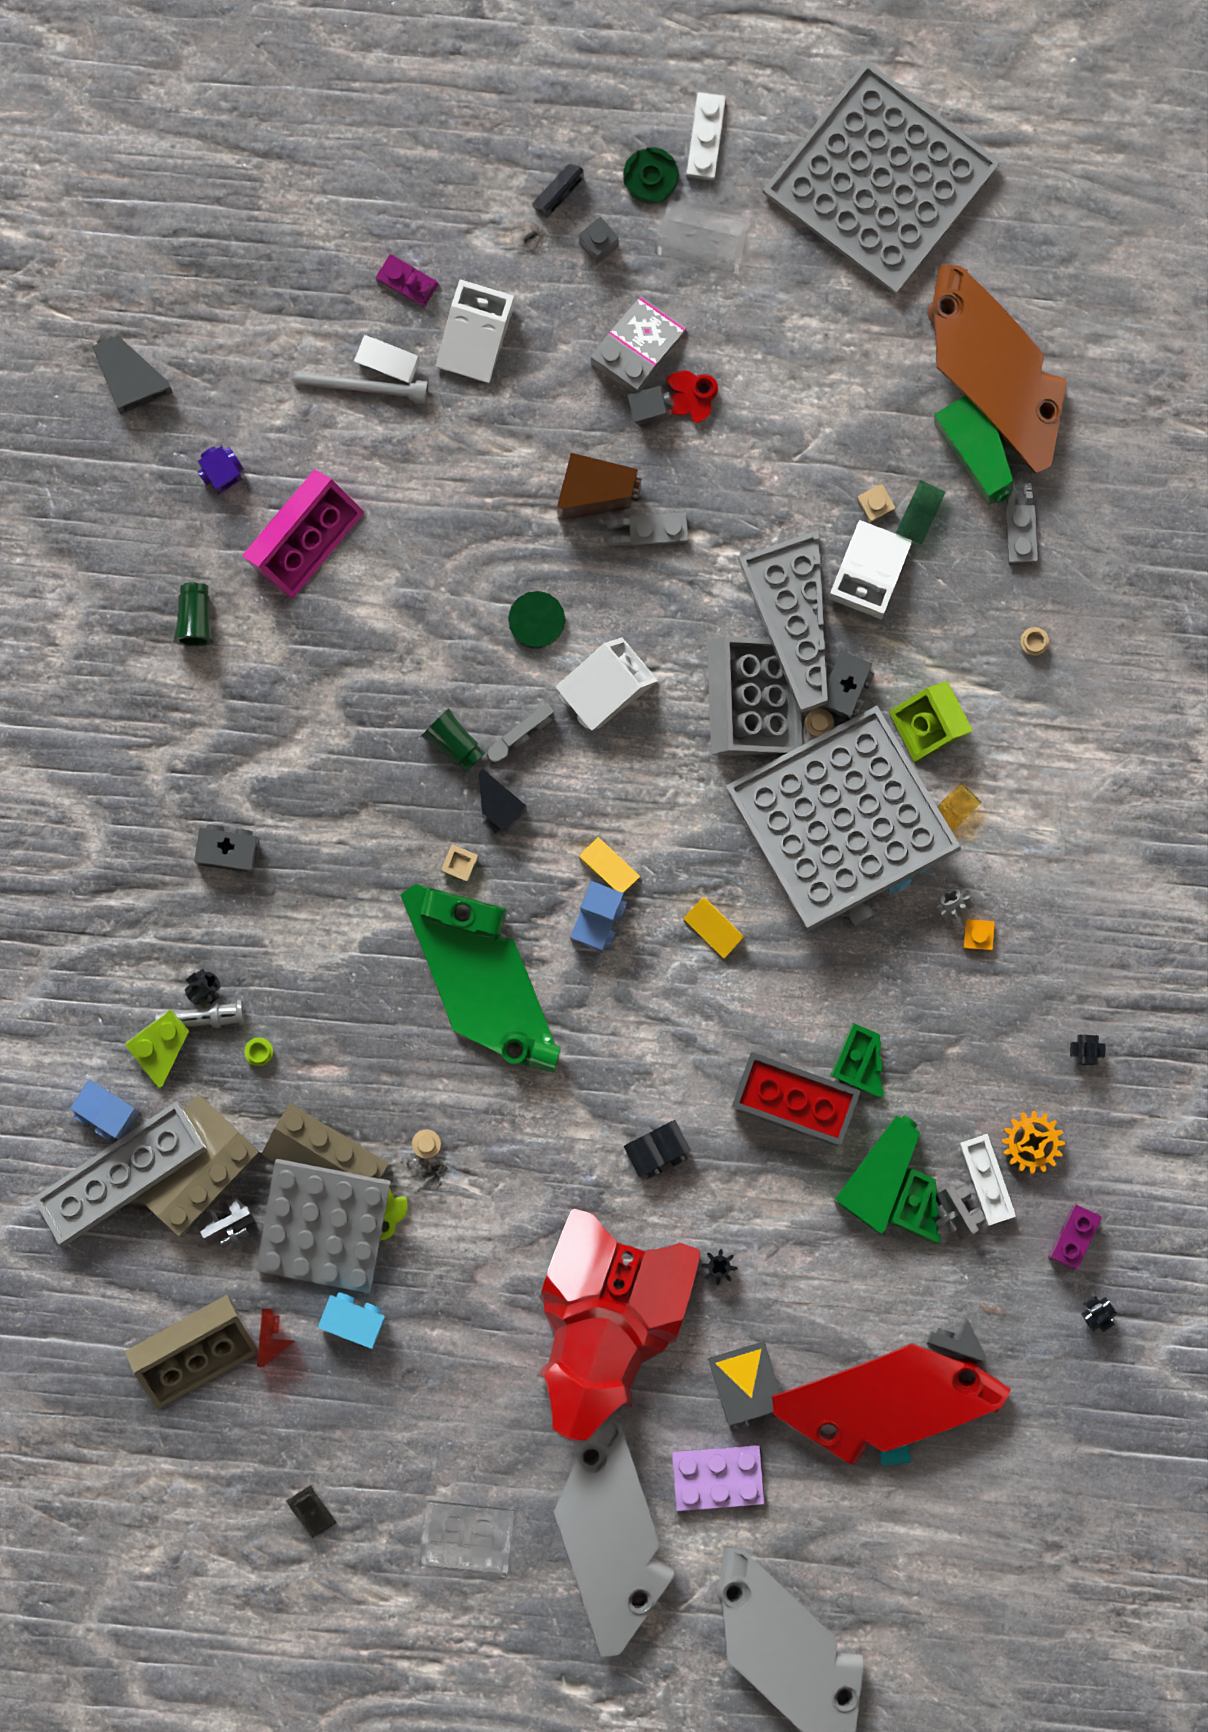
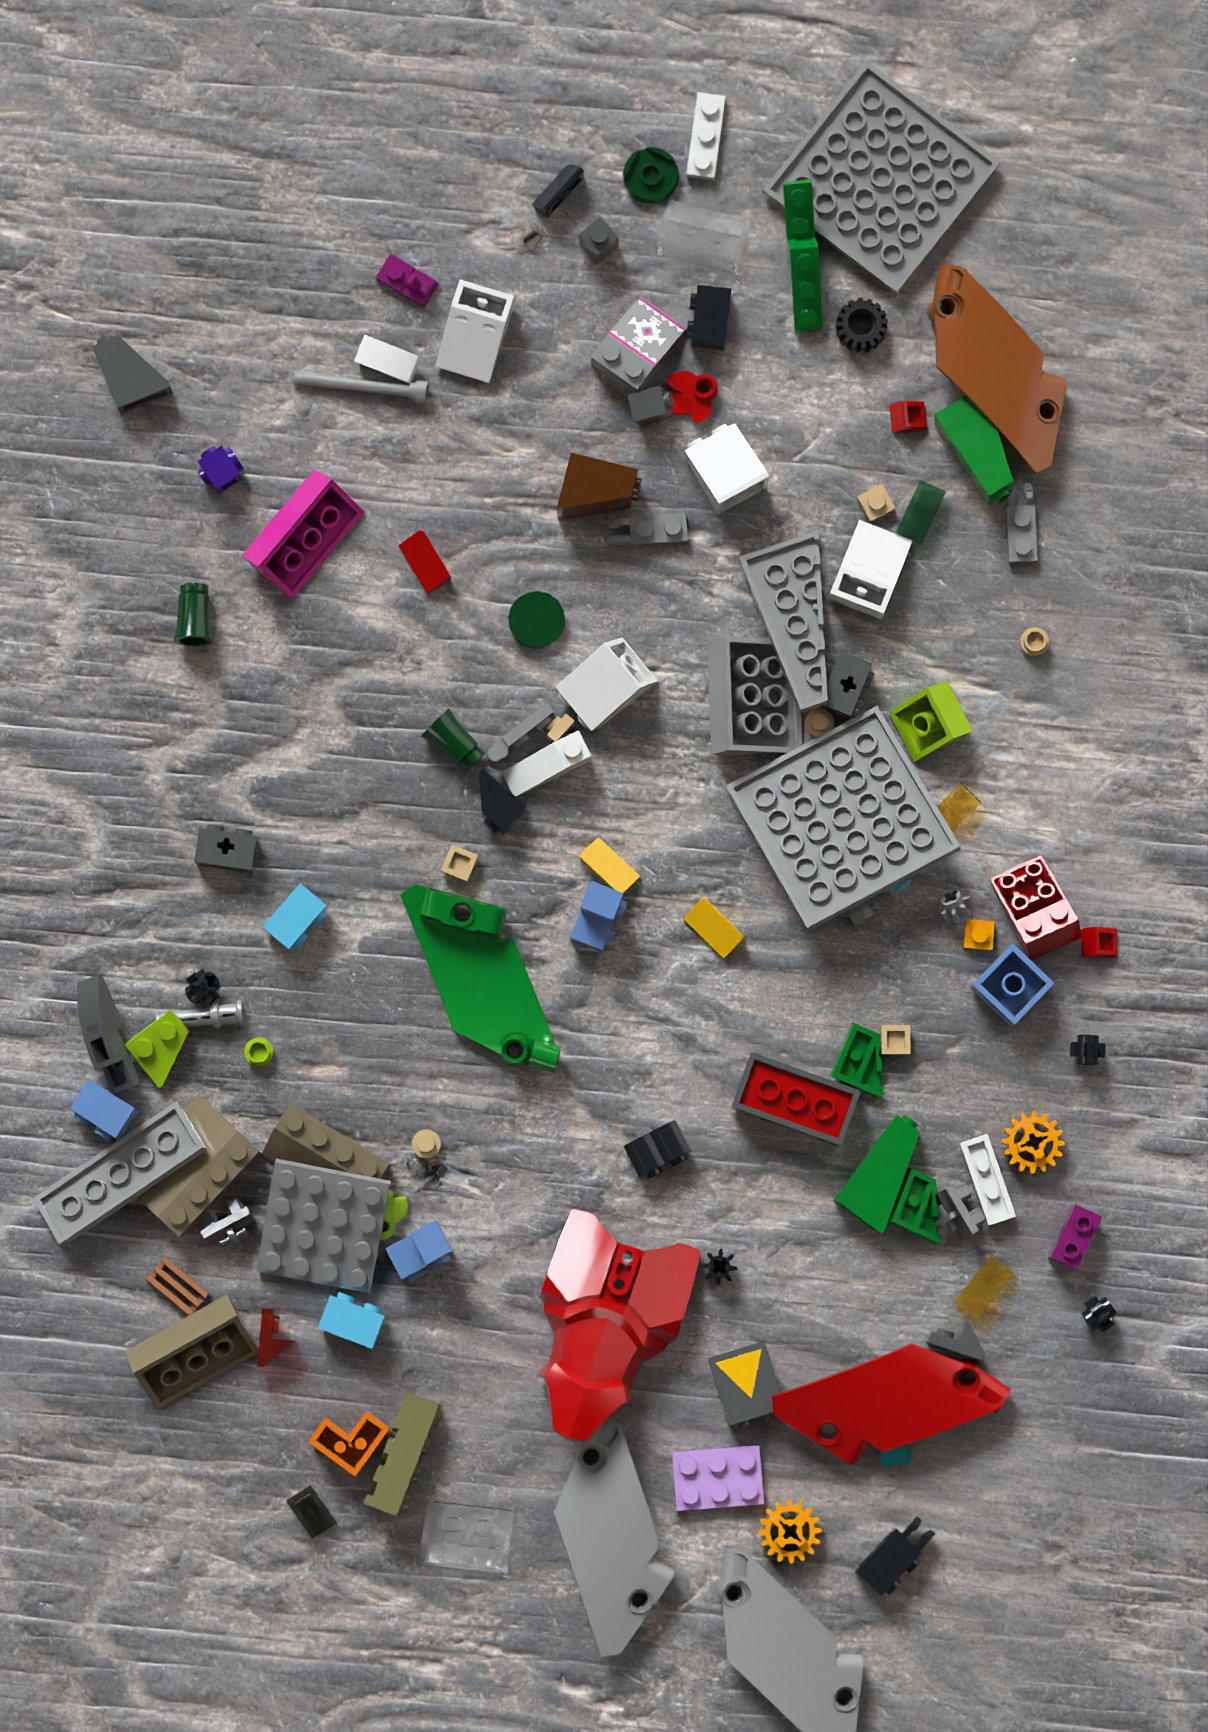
(100, 1032): none -> dark grey slope
(158, 1270): none -> nougat tile
(296, 917): none -> medium azure brick
(351, 1449): none -> orange brick
(403, 1453): none -> olive wedge
(420, 1251): none -> medium blue brick
(425, 561): none -> red slope
(547, 764): none -> white slope
(560, 727): none -> tan plate
(710, 317): none -> black brick
(726, 467): none -> white slope
(799, 1520): none -> light orange gear
(802, 255): none -> green bracket
(867, 309): none -> black tyre
(892, 1558): none -> black hinge
(895, 1040): none -> tan plate
(908, 416): none -> red slope
(984, 1287): none -> clear yellow slope
(1012, 985): none -> medium blue brick
(1036, 908): none -> red slope
(1099, 942): none -> red slope

